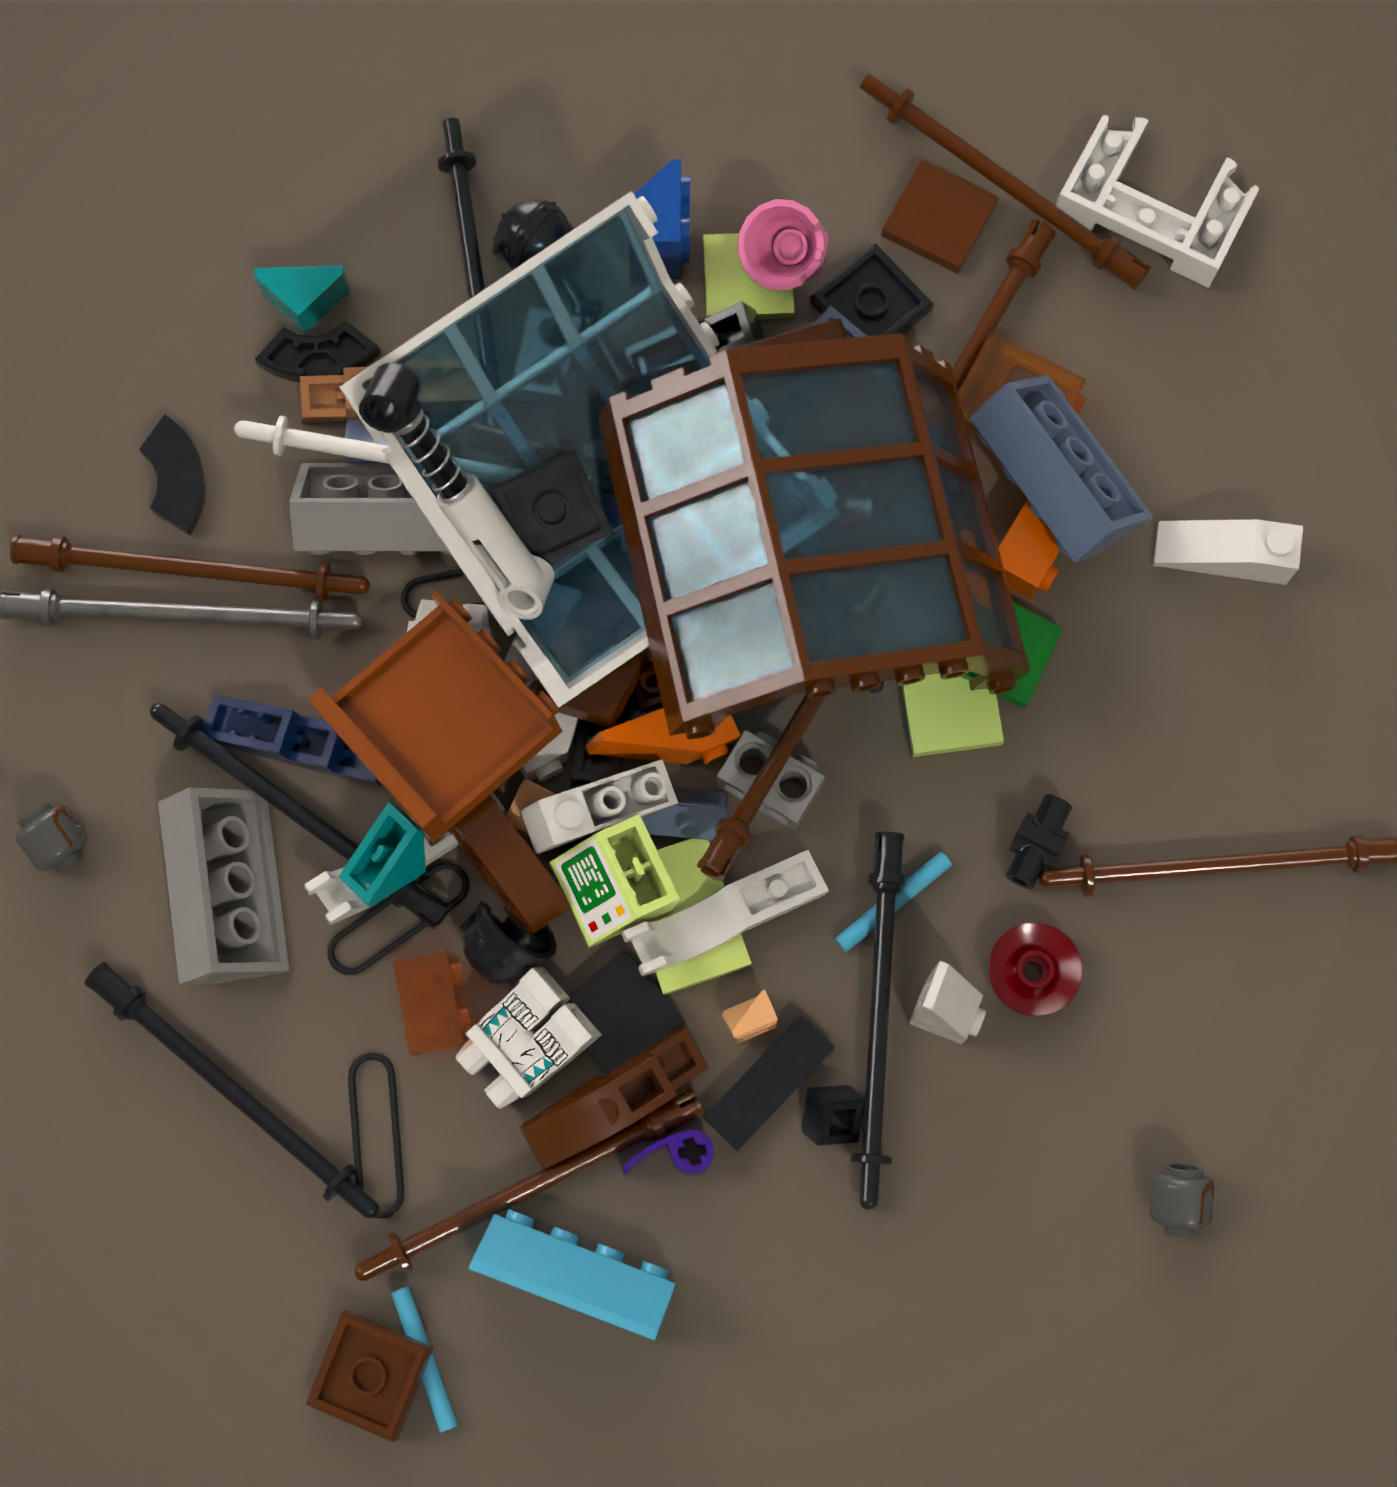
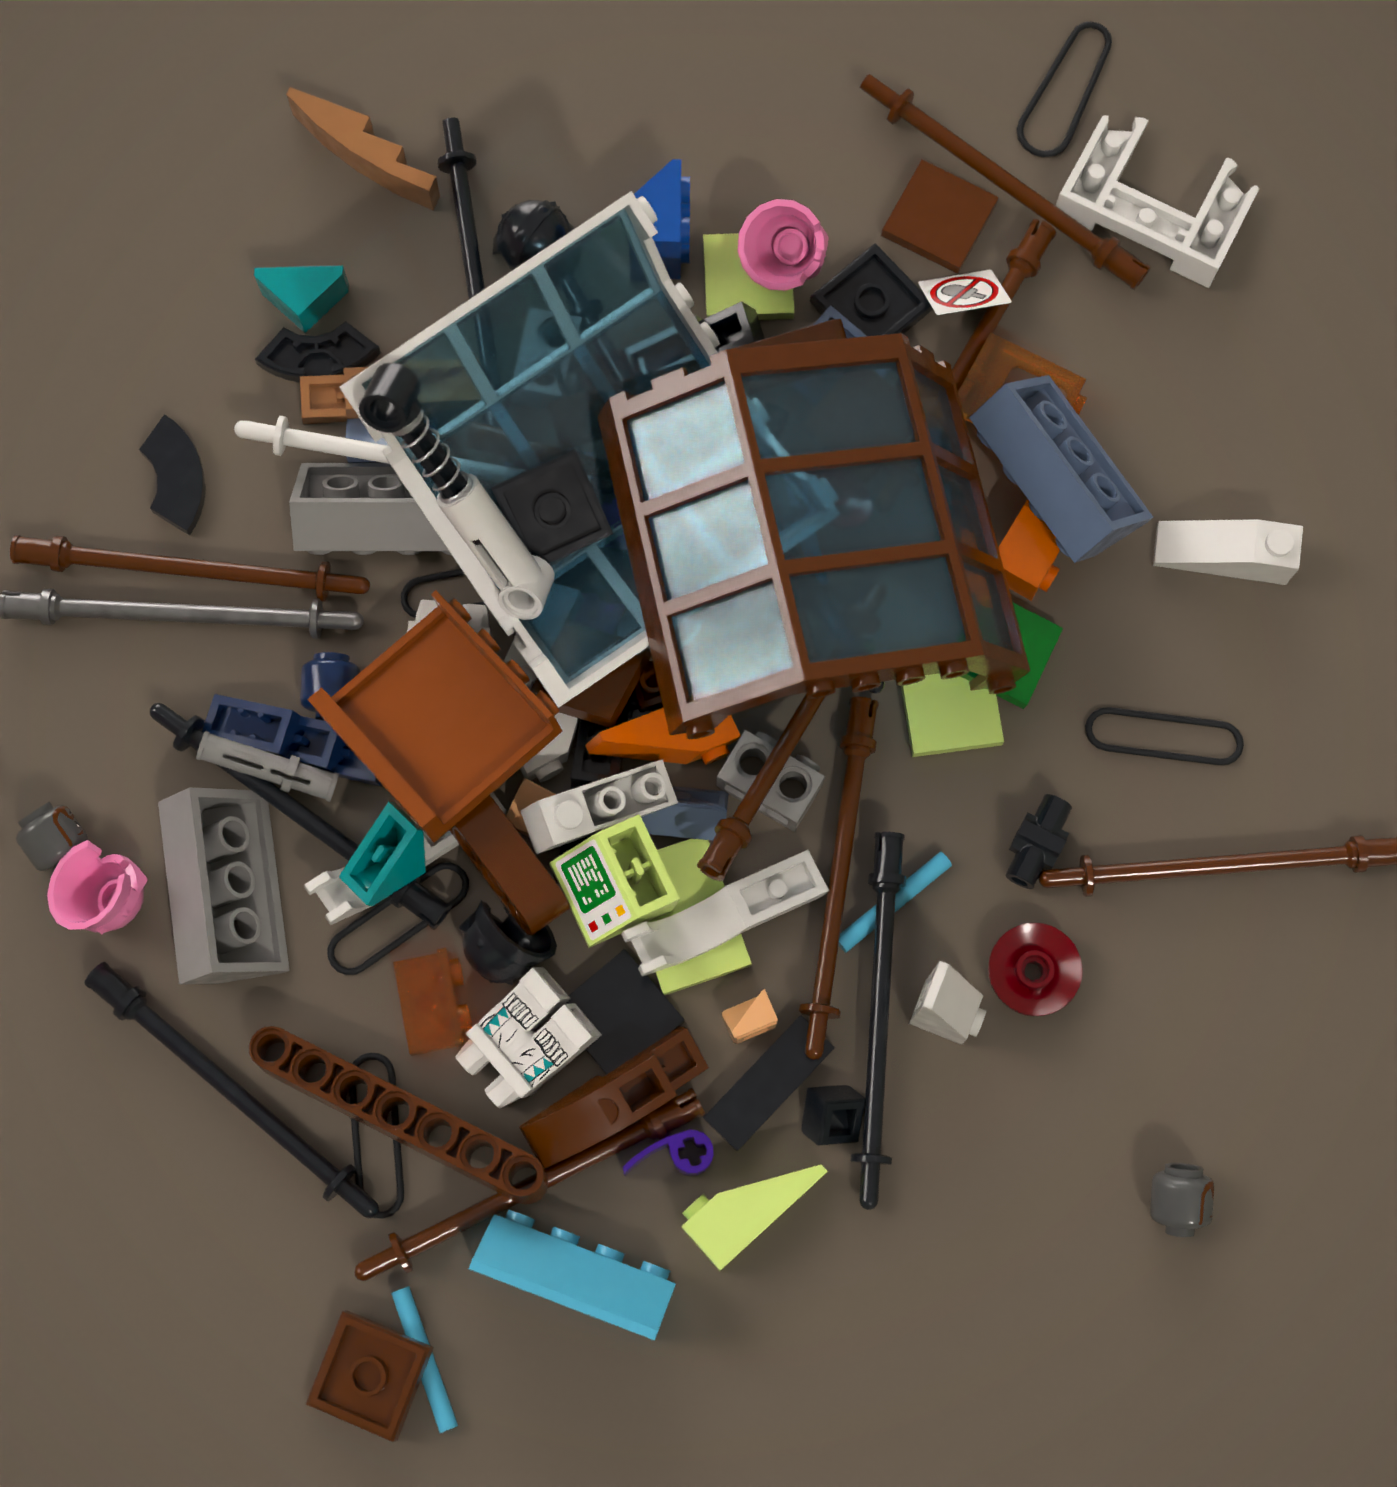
(95, 891): none -> bright pink helmet
(267, 766): none -> light grey pin
(327, 671): none -> dark blue head
(353, 141): none -> medium nougat slope
(382, 1098): none -> reddish brown beam
(740, 1215): none -> yellowish green slope
(857, 746): none -> reddish brown bar
(964, 292): none -> sticker
(1047, 153): none -> black piece
(1160, 754): none -> black piece

